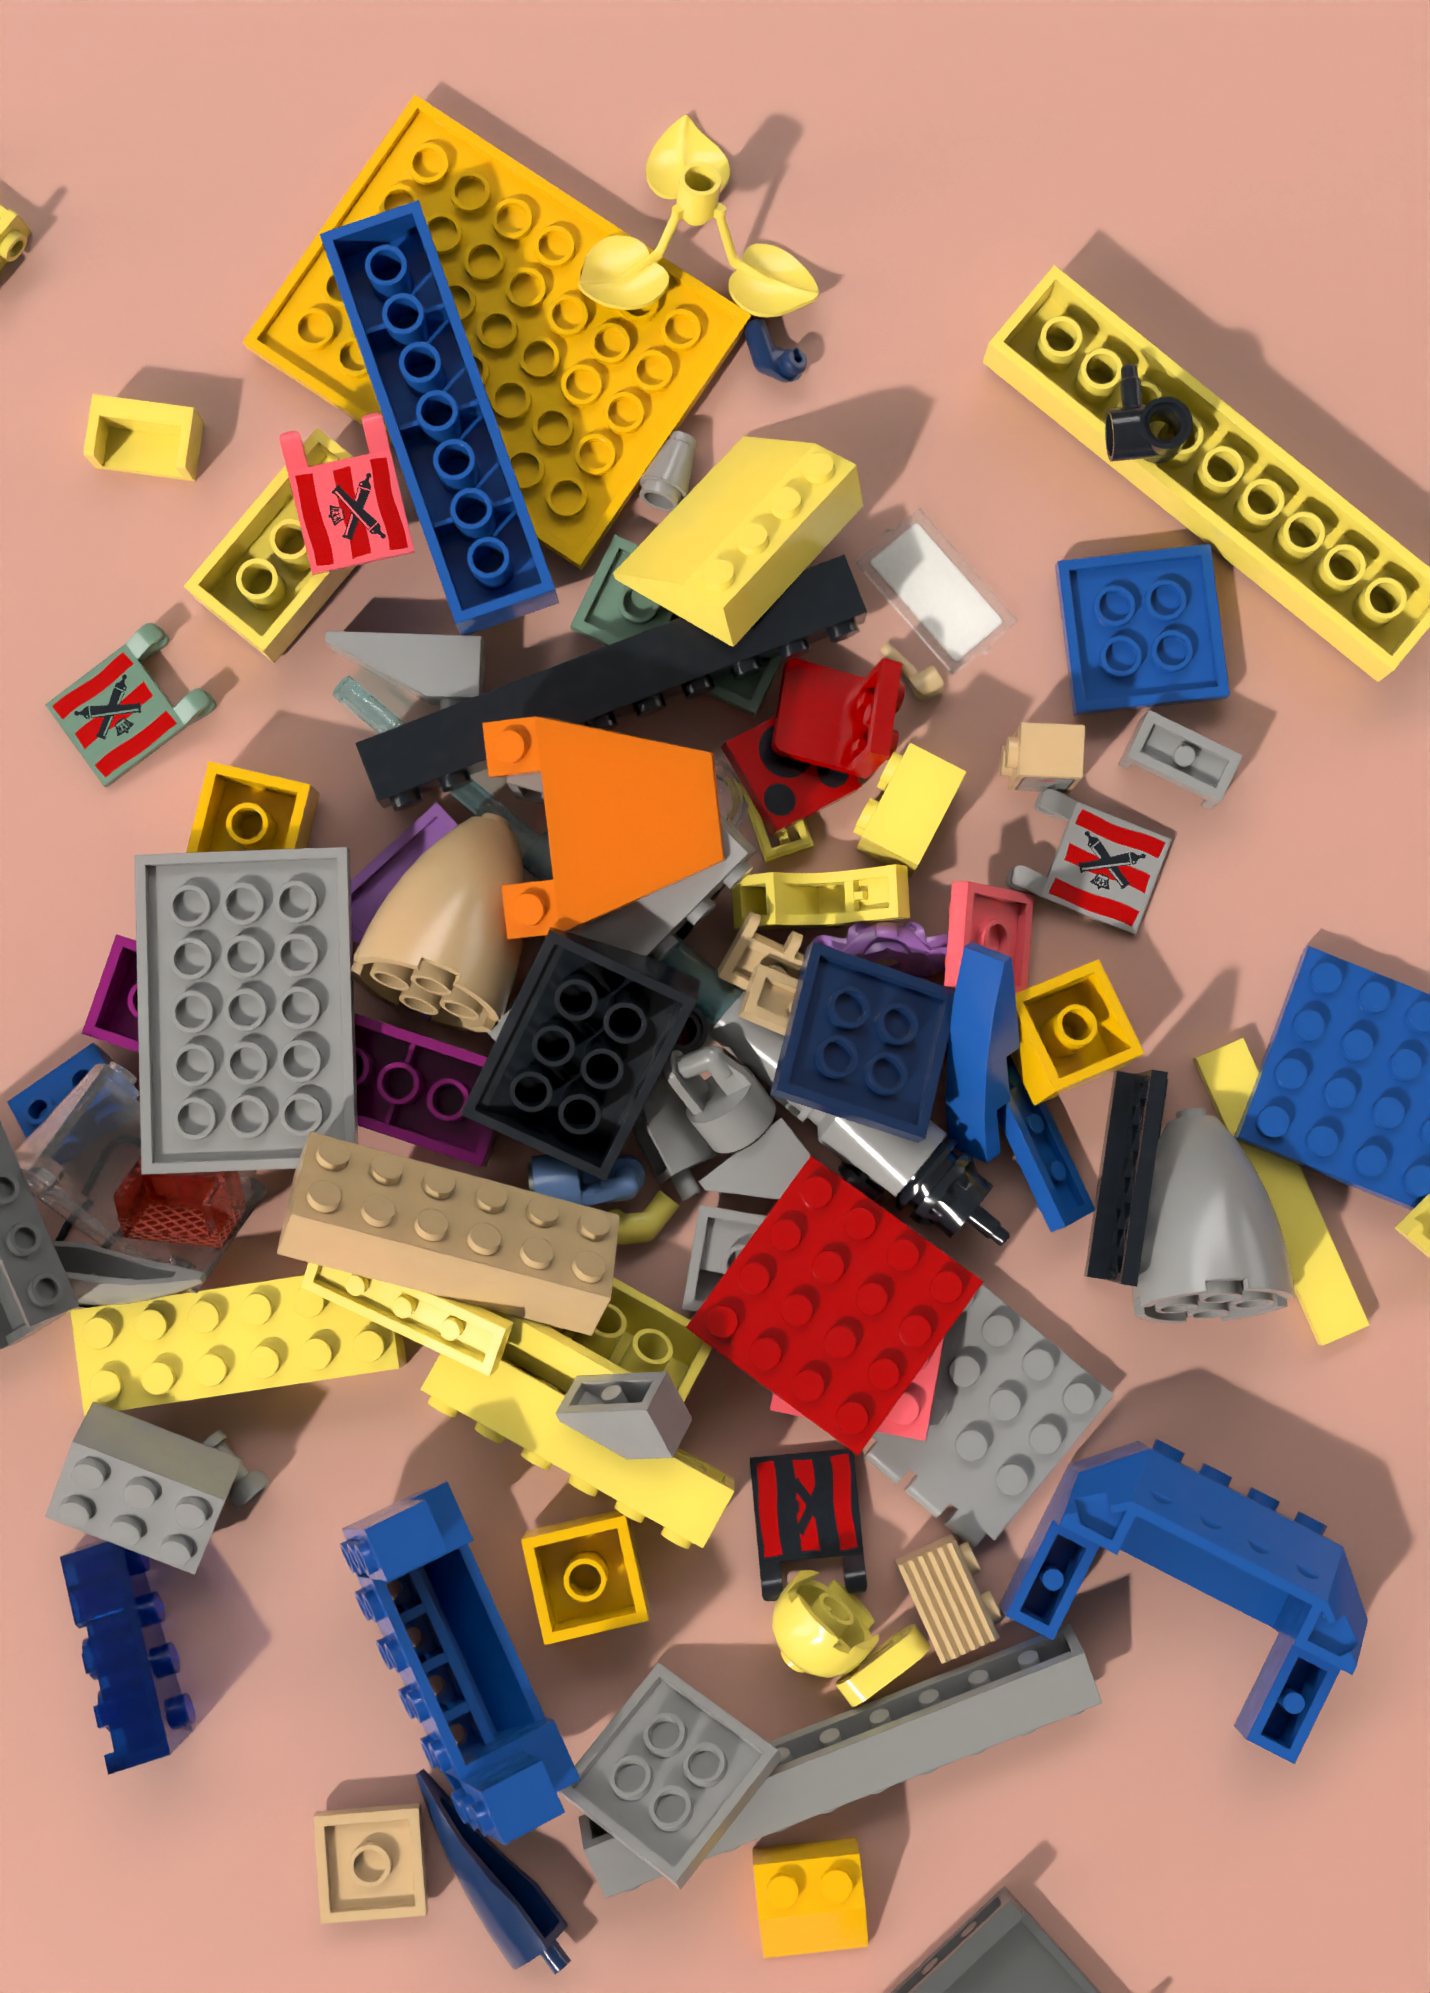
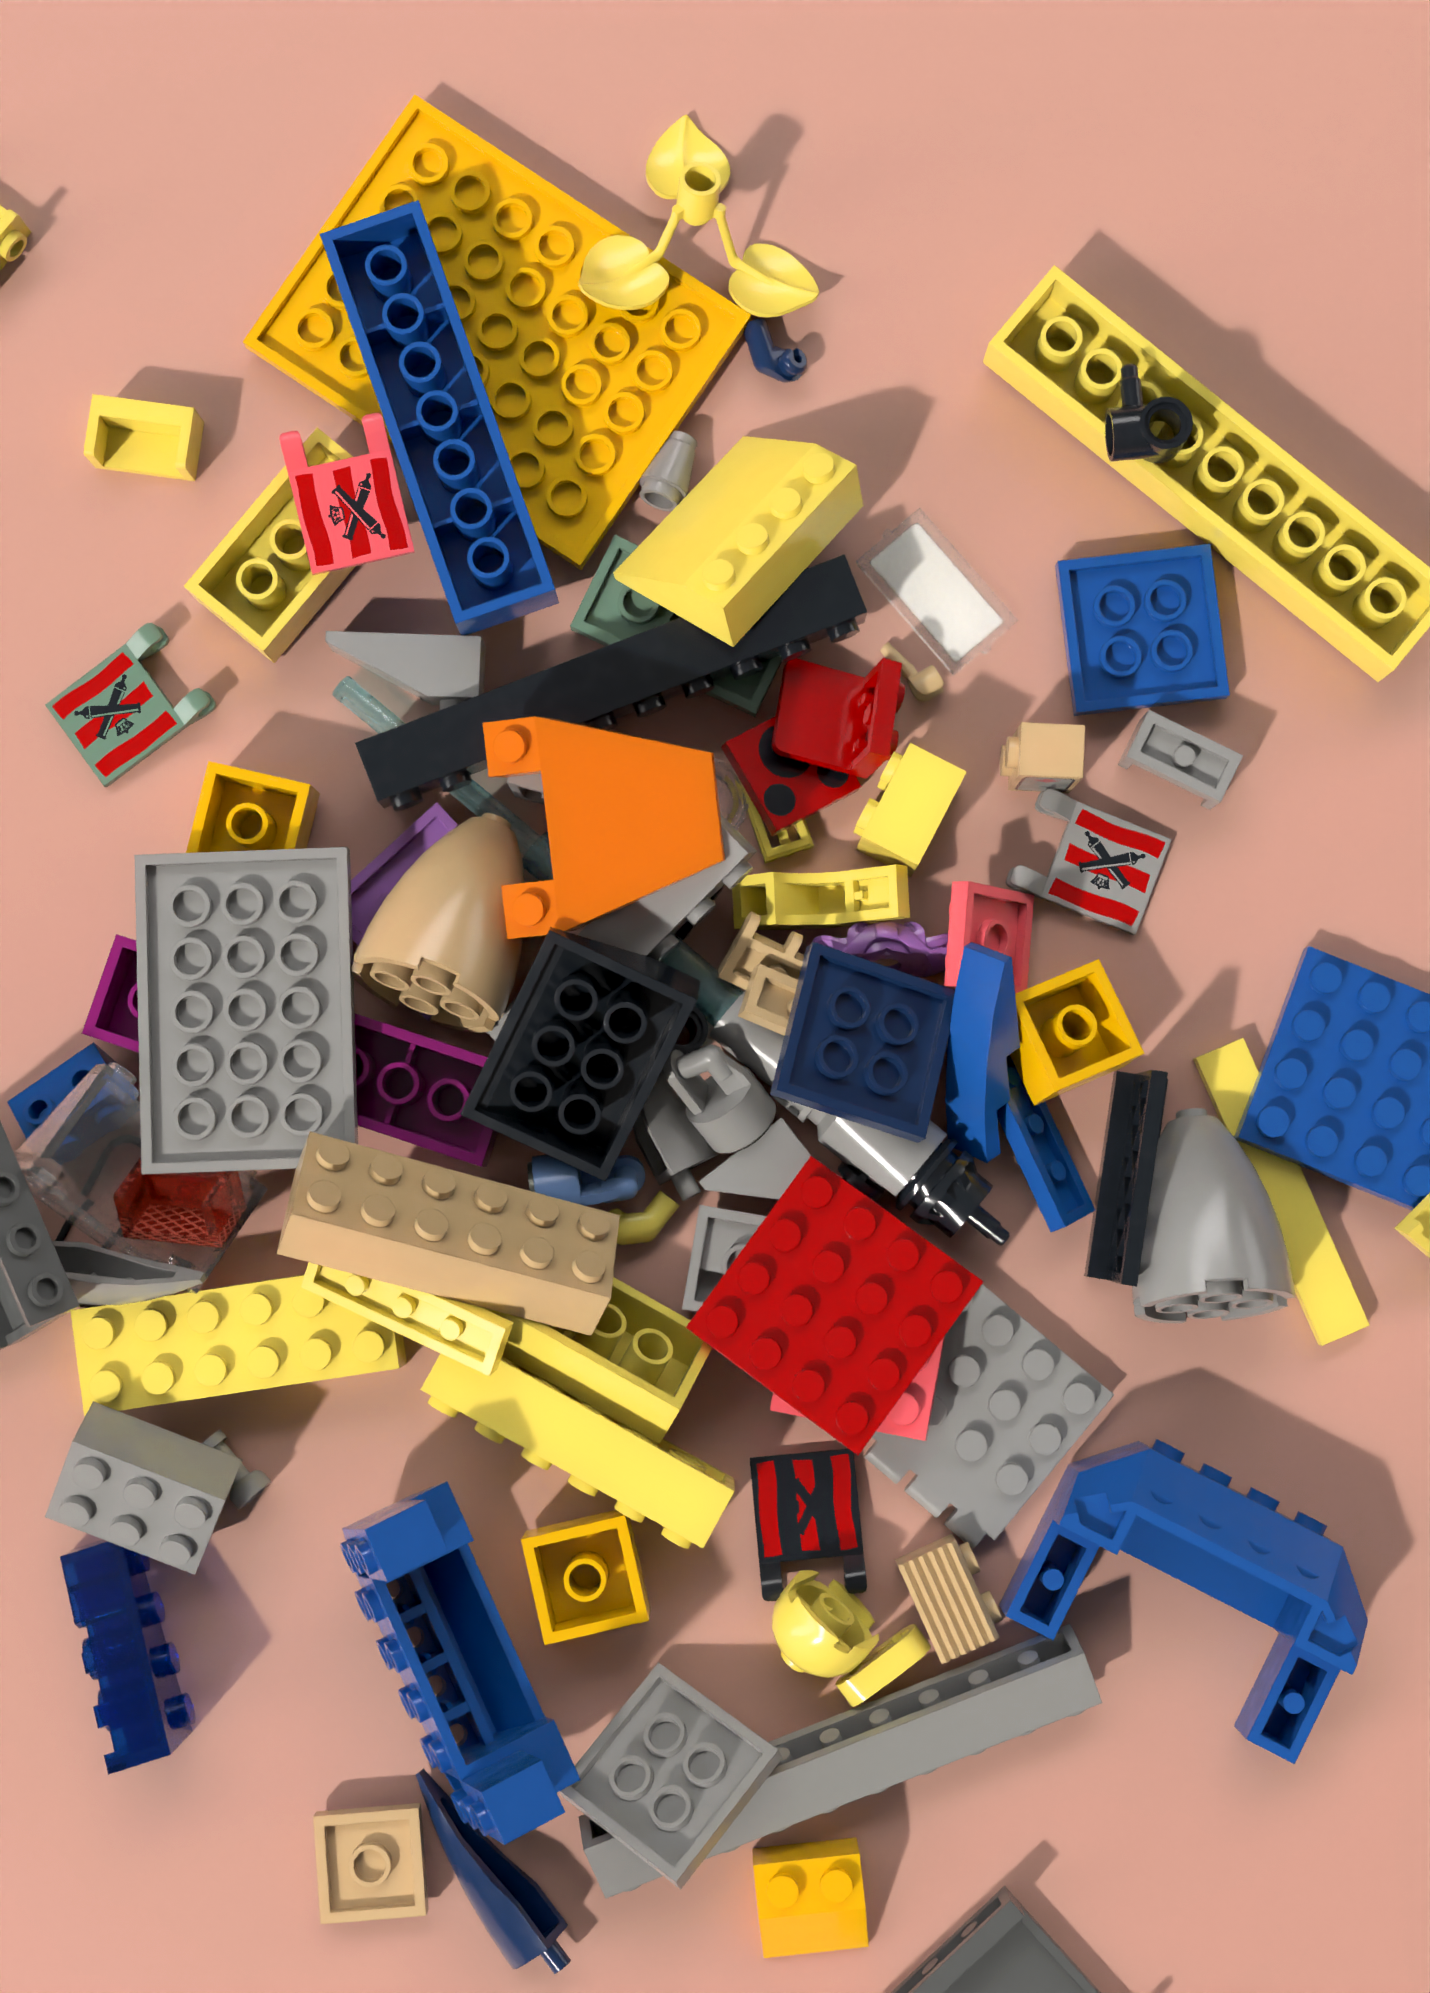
(628, 1413): light grey slope -> none

